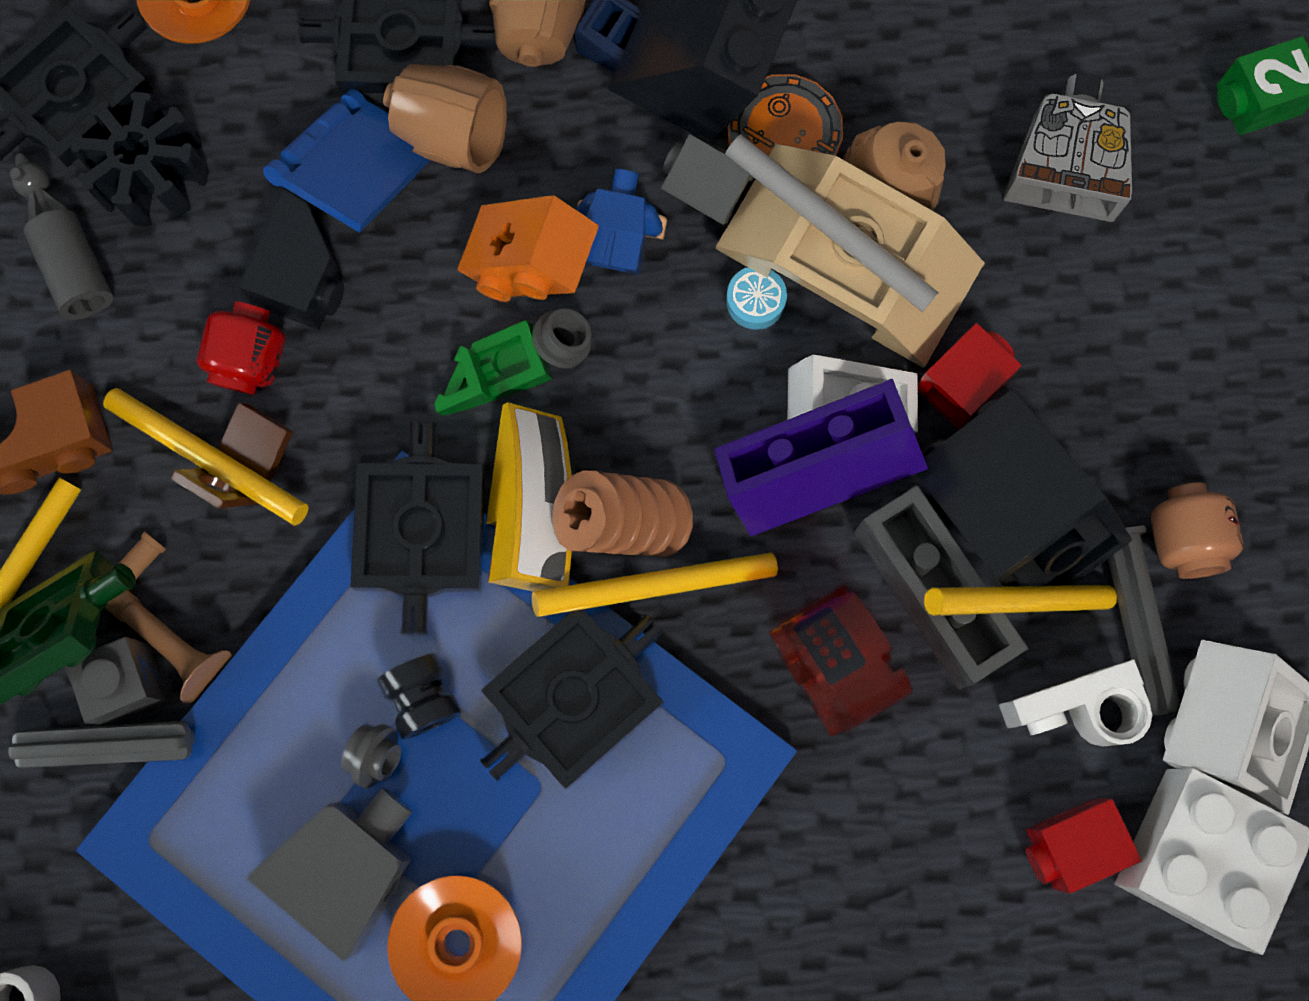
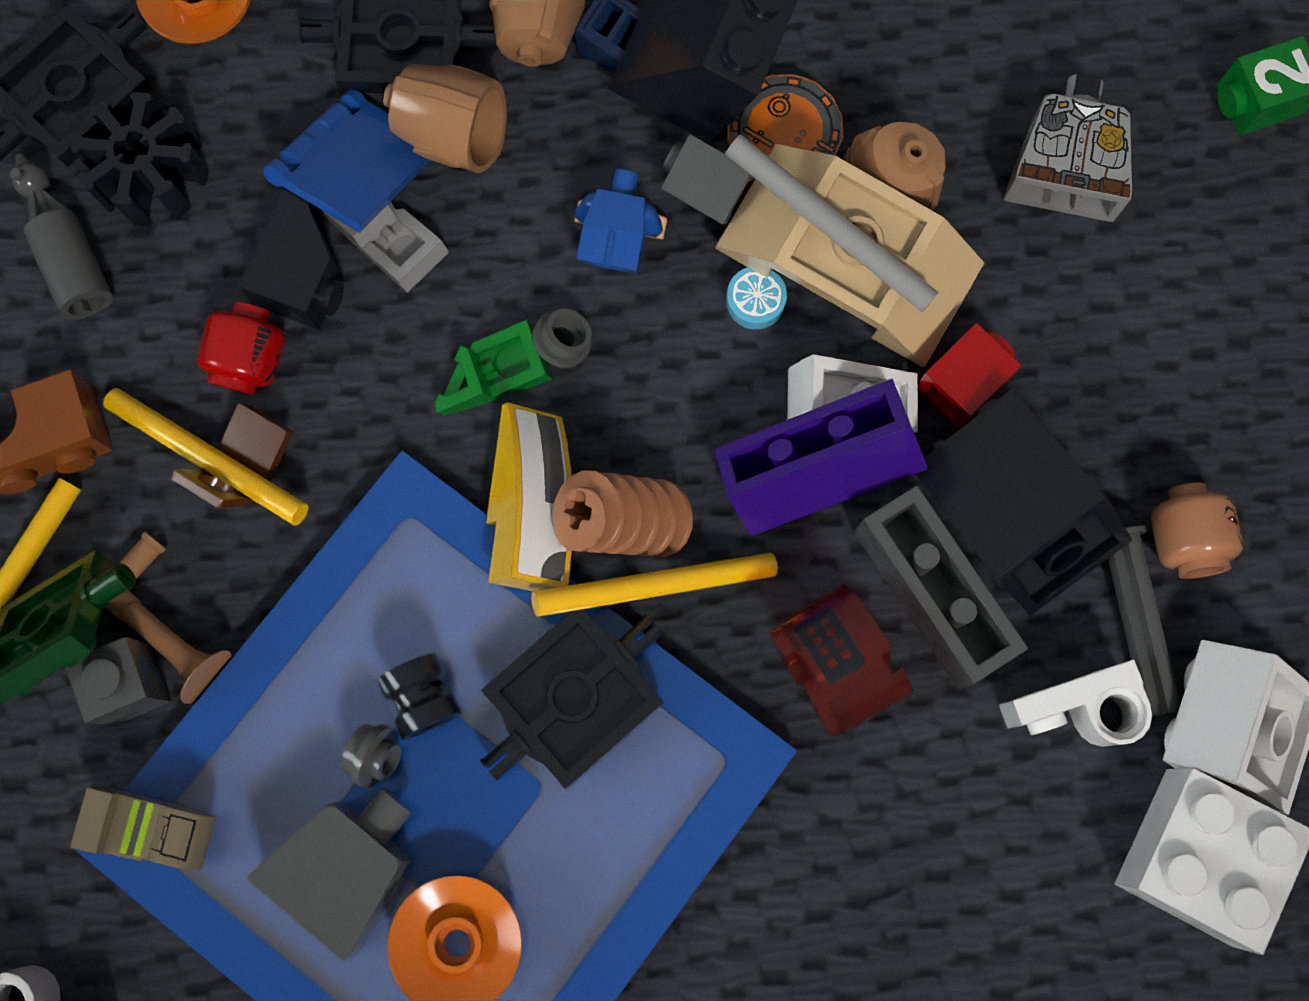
(102, 744): dark grey axle -> none
(142, 829): none -> dark tan leg
(397, 245): none -> light grey slope
(418, 527): black plate -> none
(528, 248): orange brick -> none
(1018, 599): yellow bar -> none
(1081, 846): red brick -> none

